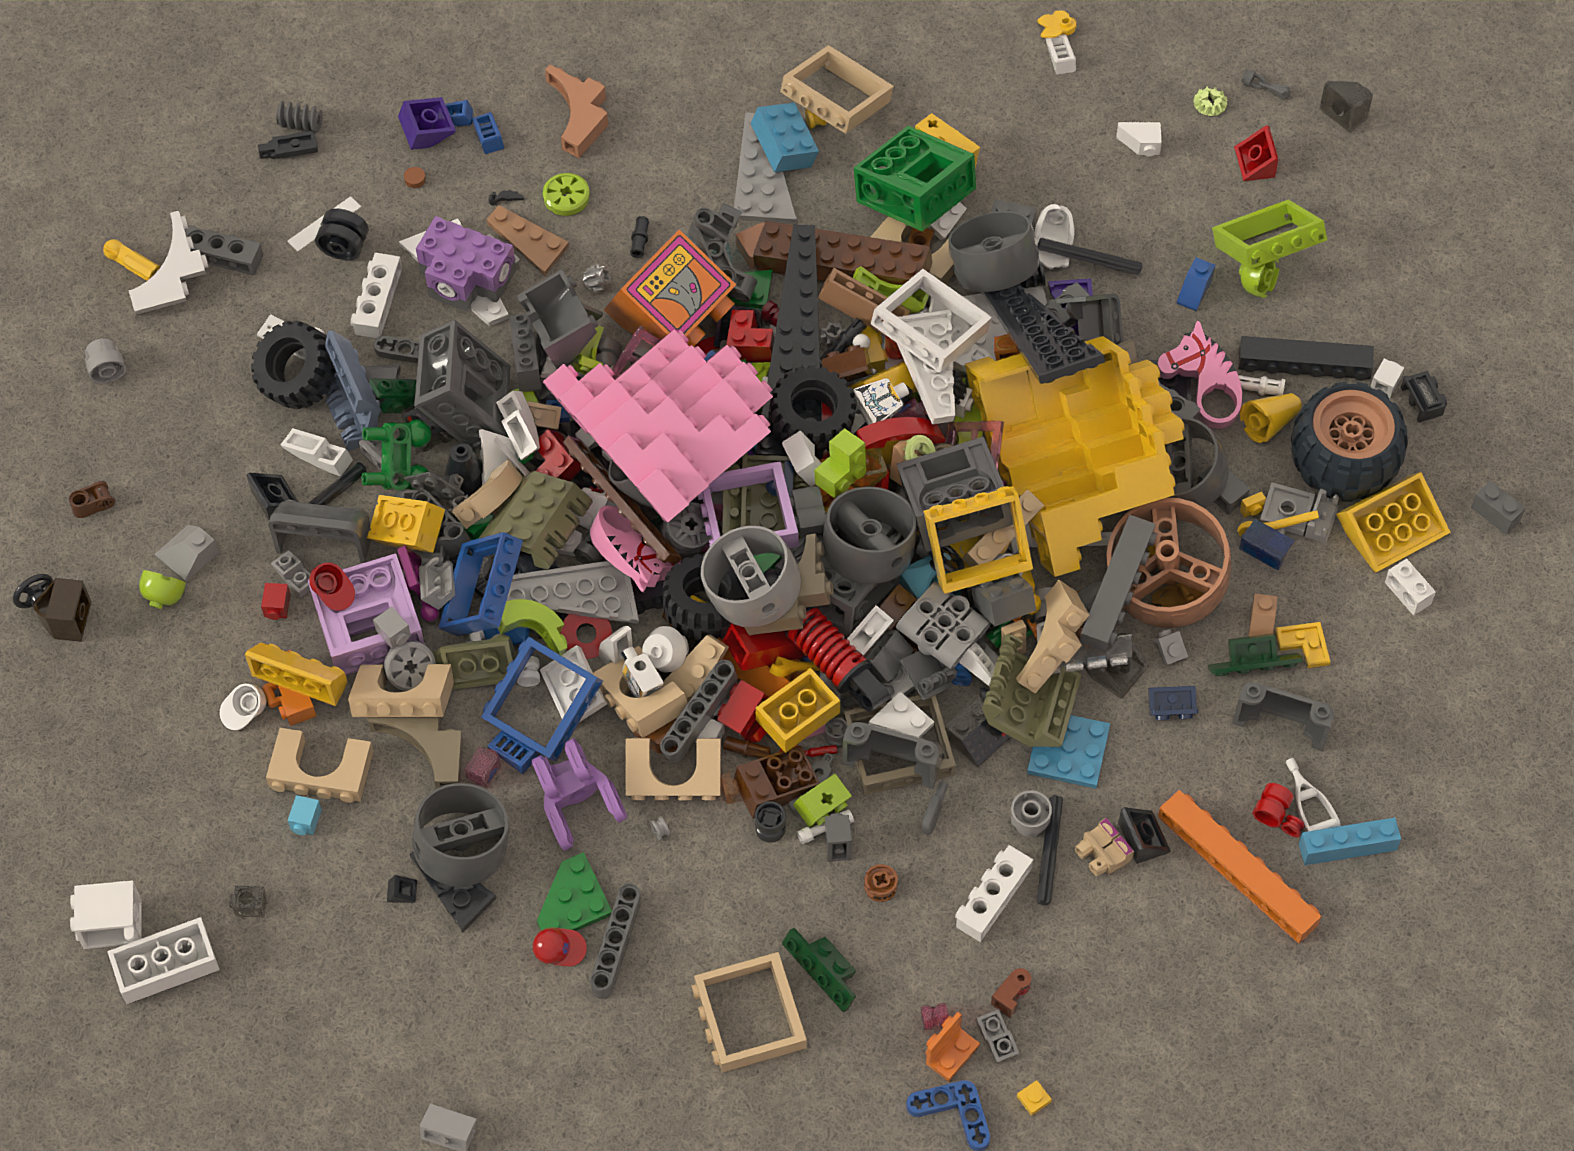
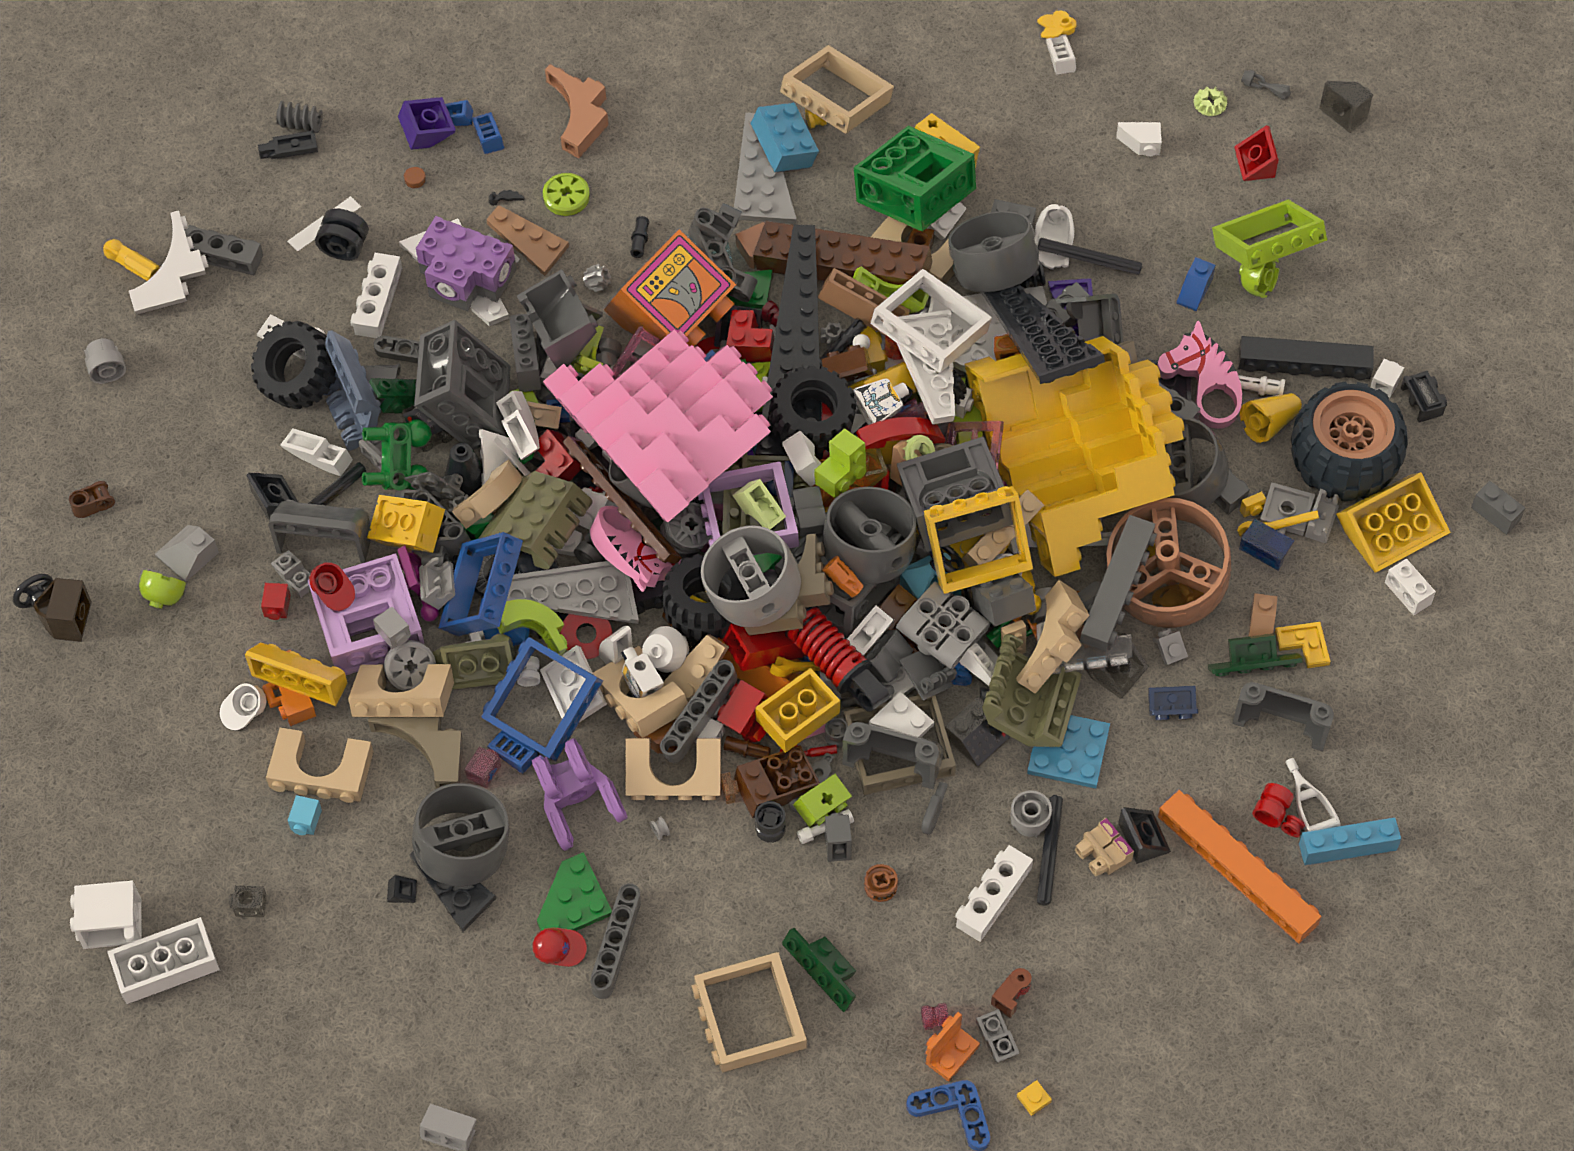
(759, 503): none -> yellowish green arch
(843, 576): none -> orange hinge

